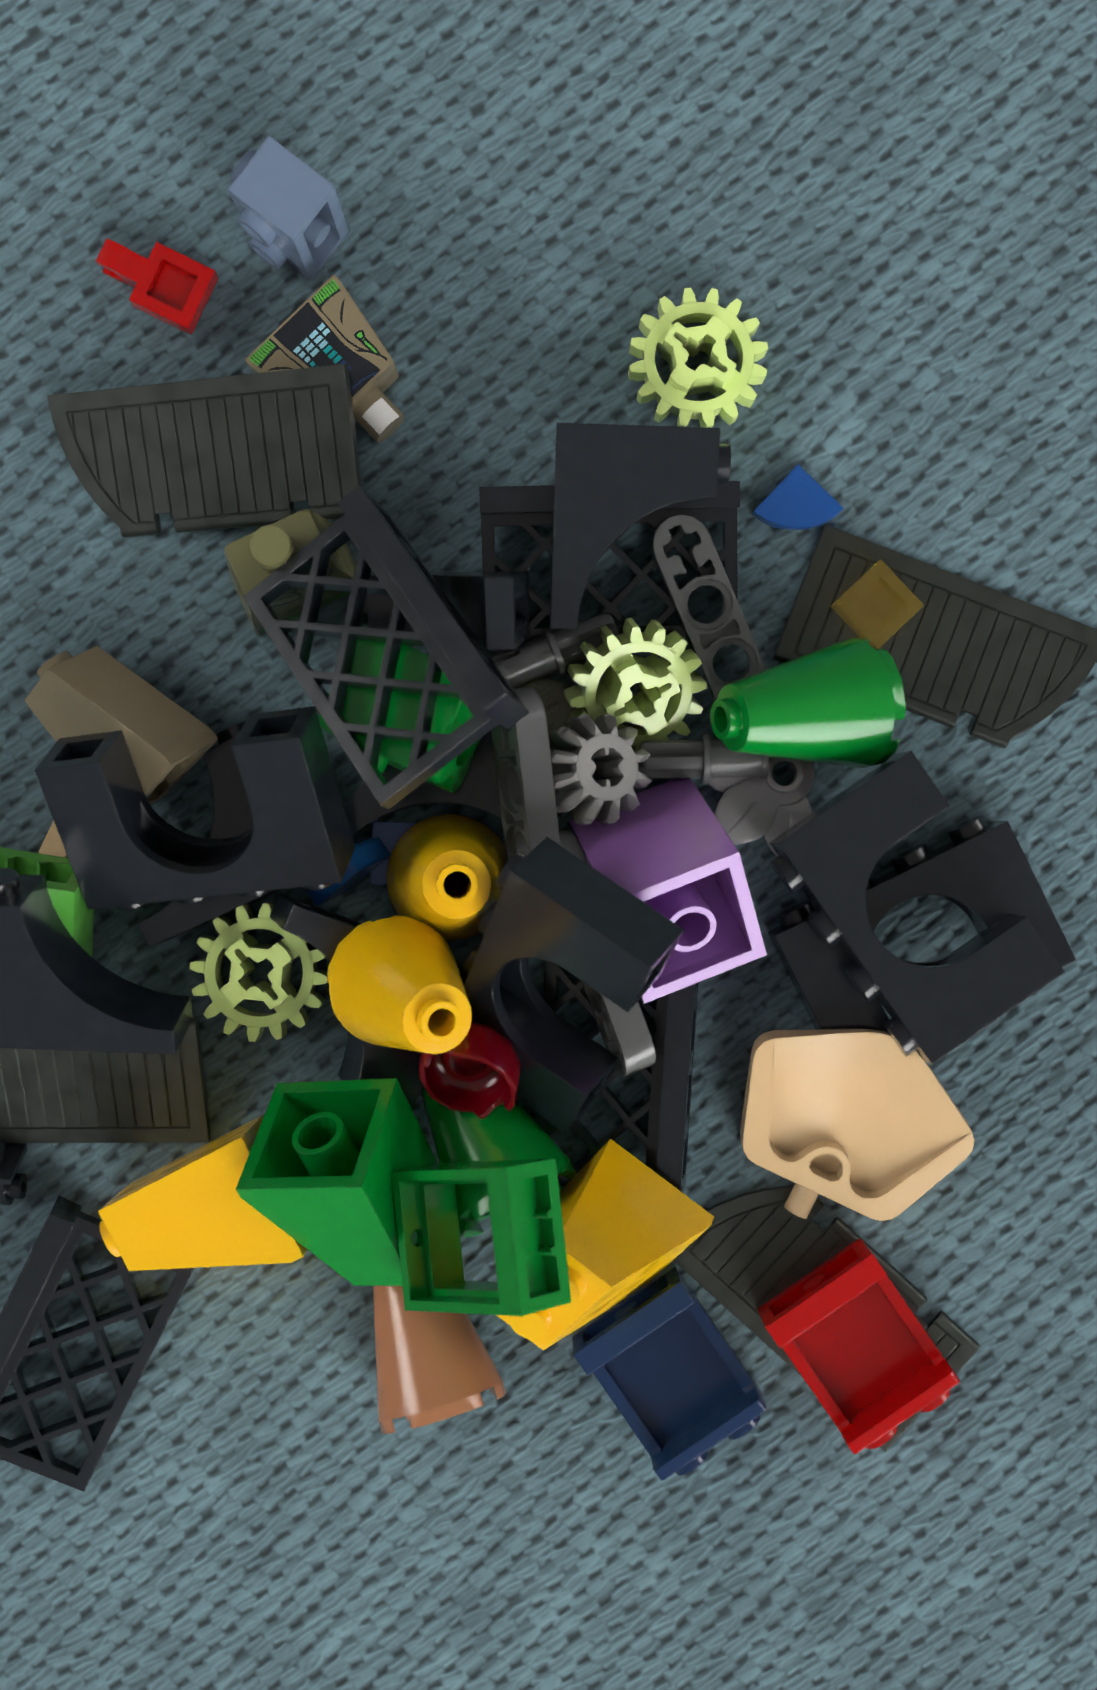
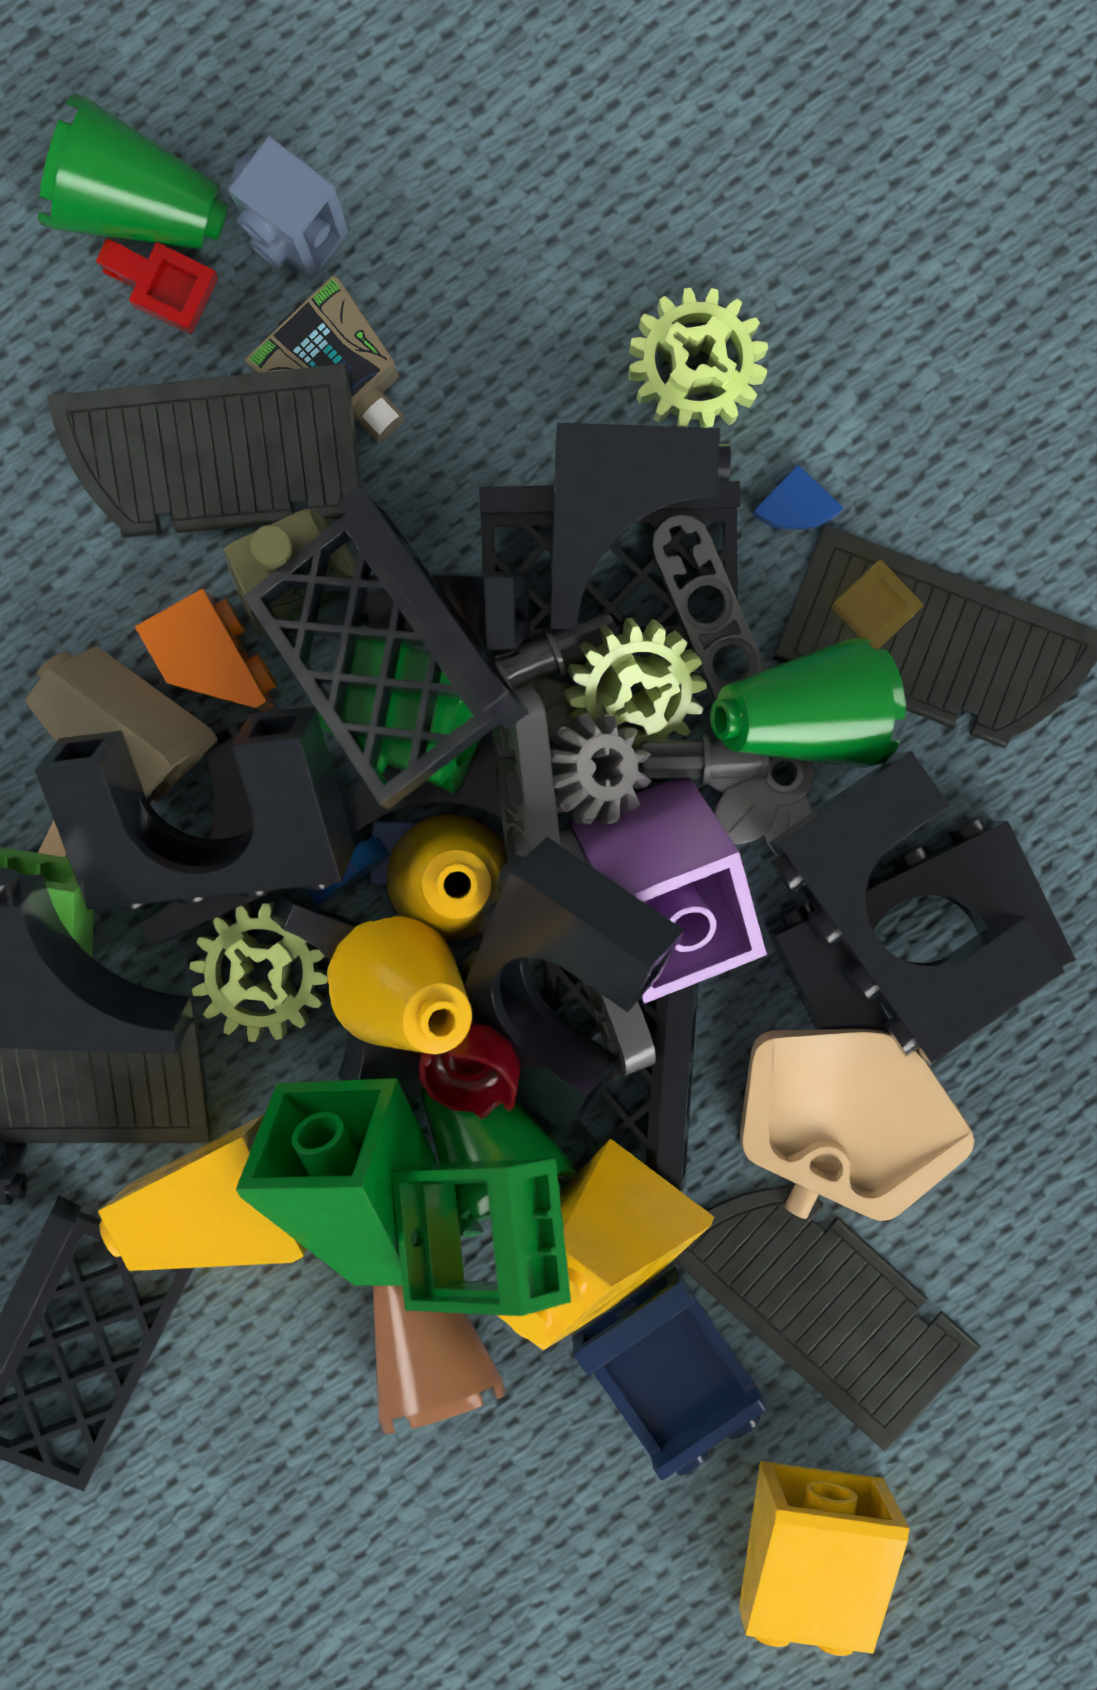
(125, 185): none -> green cone
(201, 653): none -> orange slope
(820, 1558): none -> yellow slope
(859, 1347): red panel -> none

